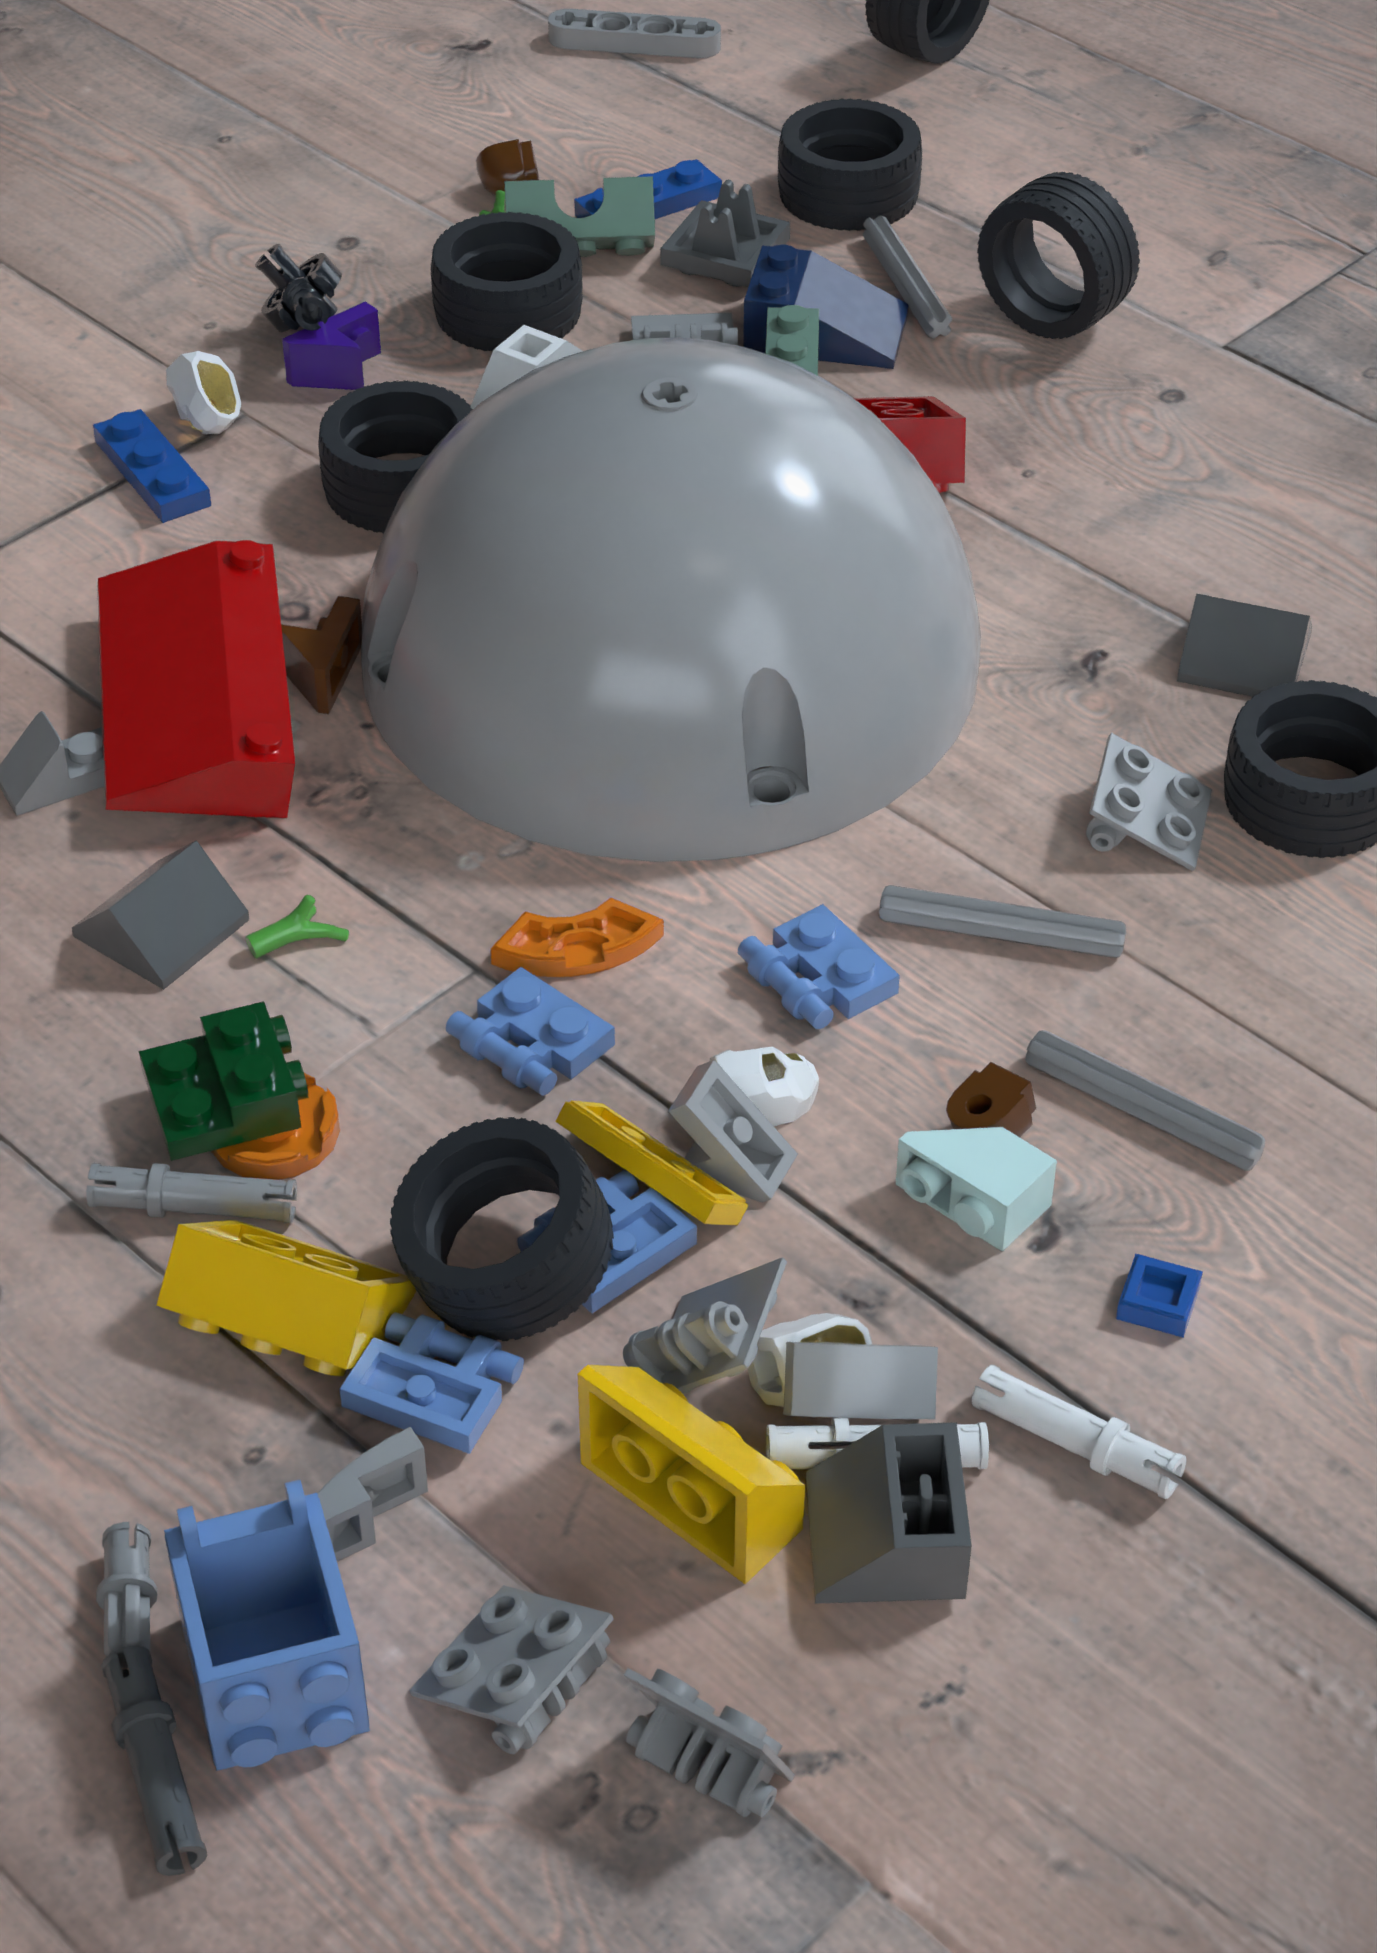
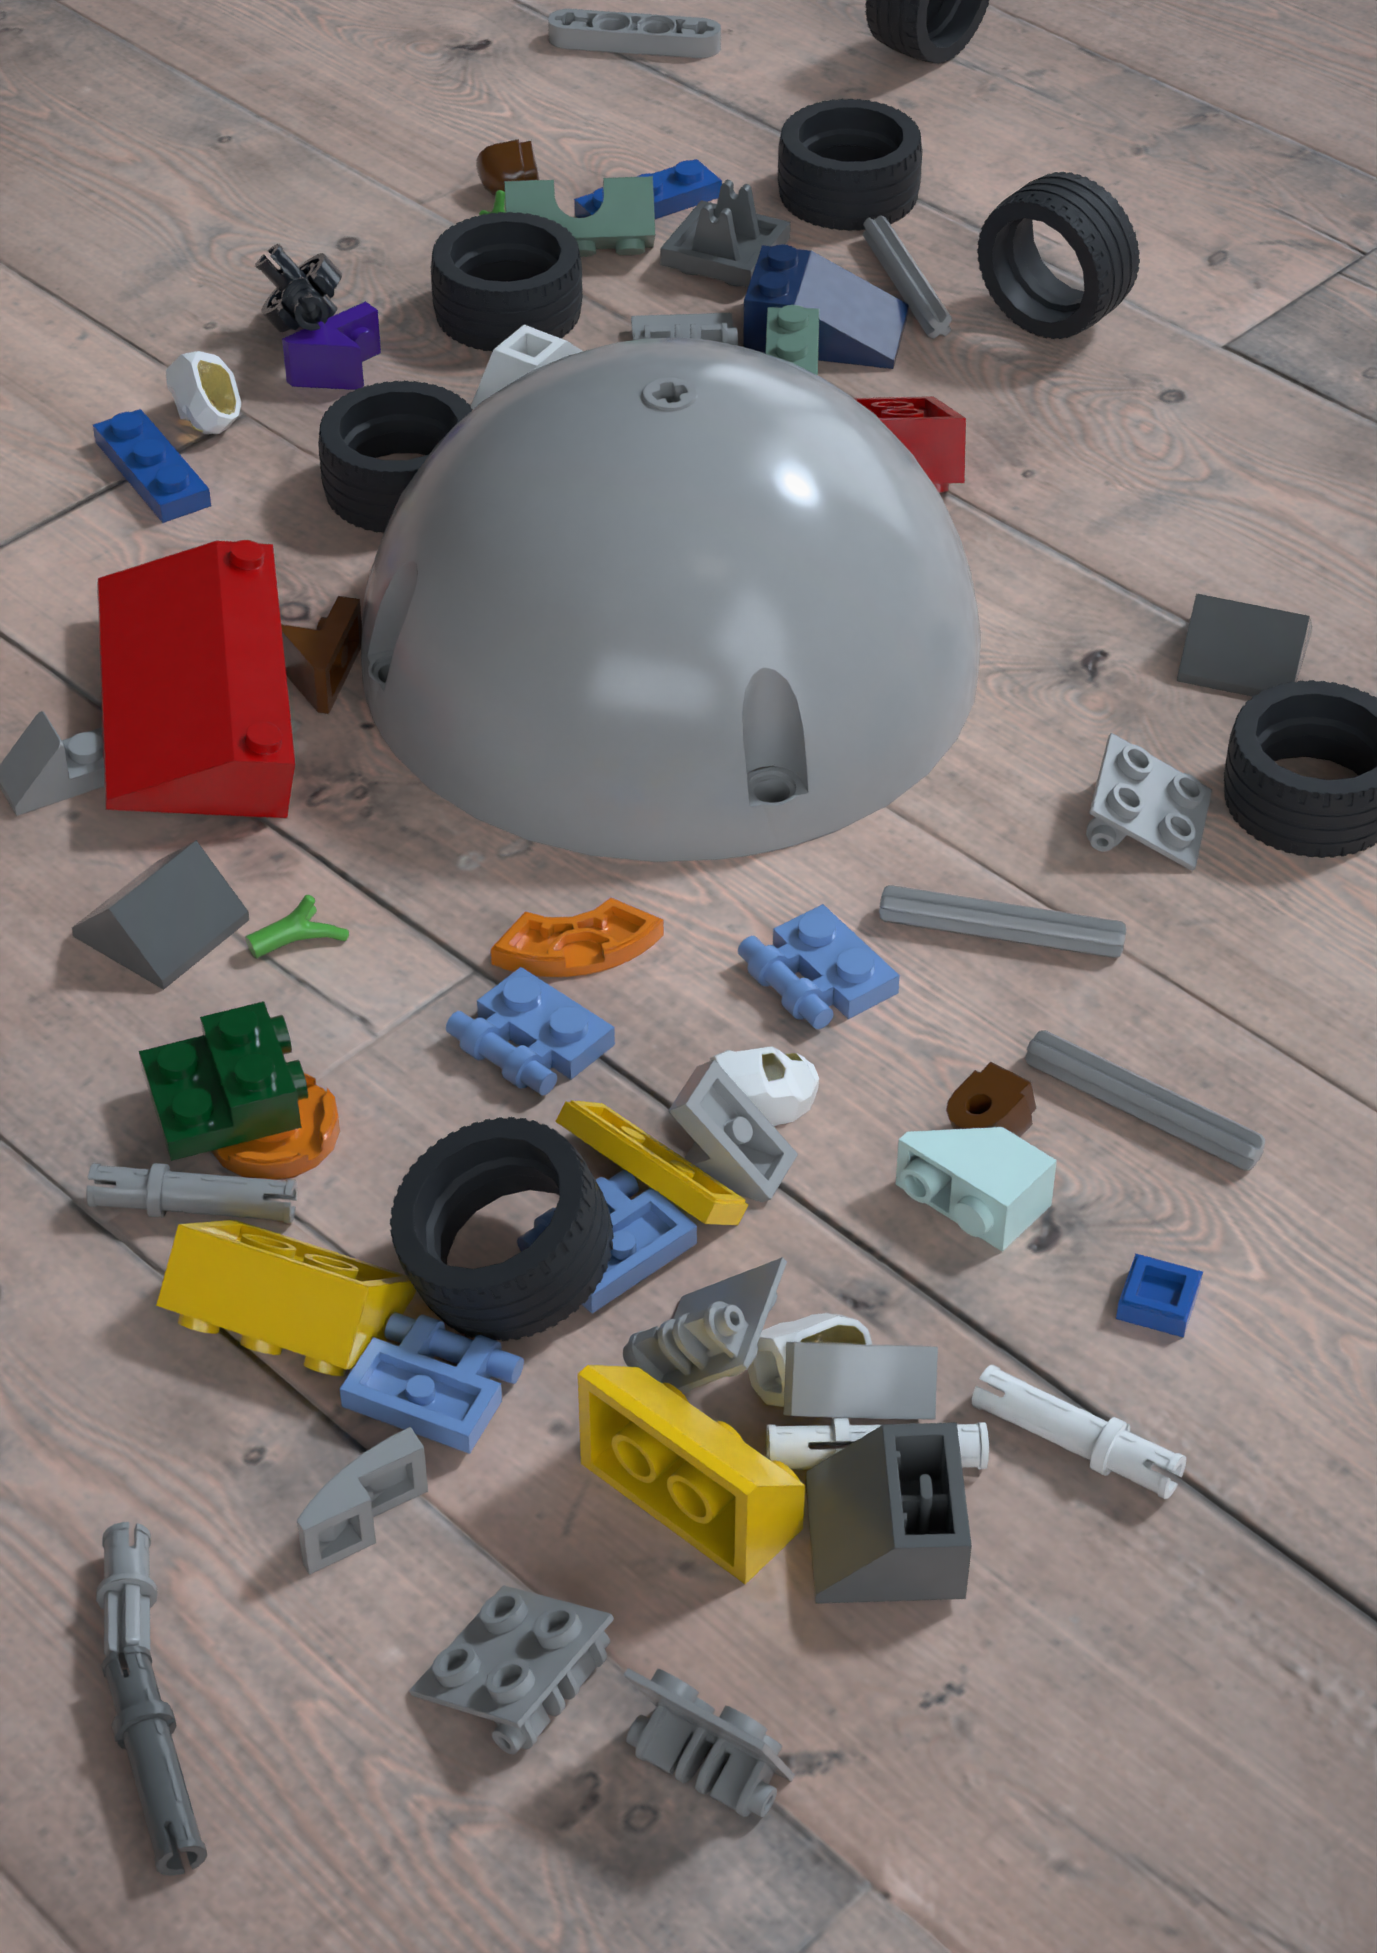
(267, 1630): medium blue container -> none

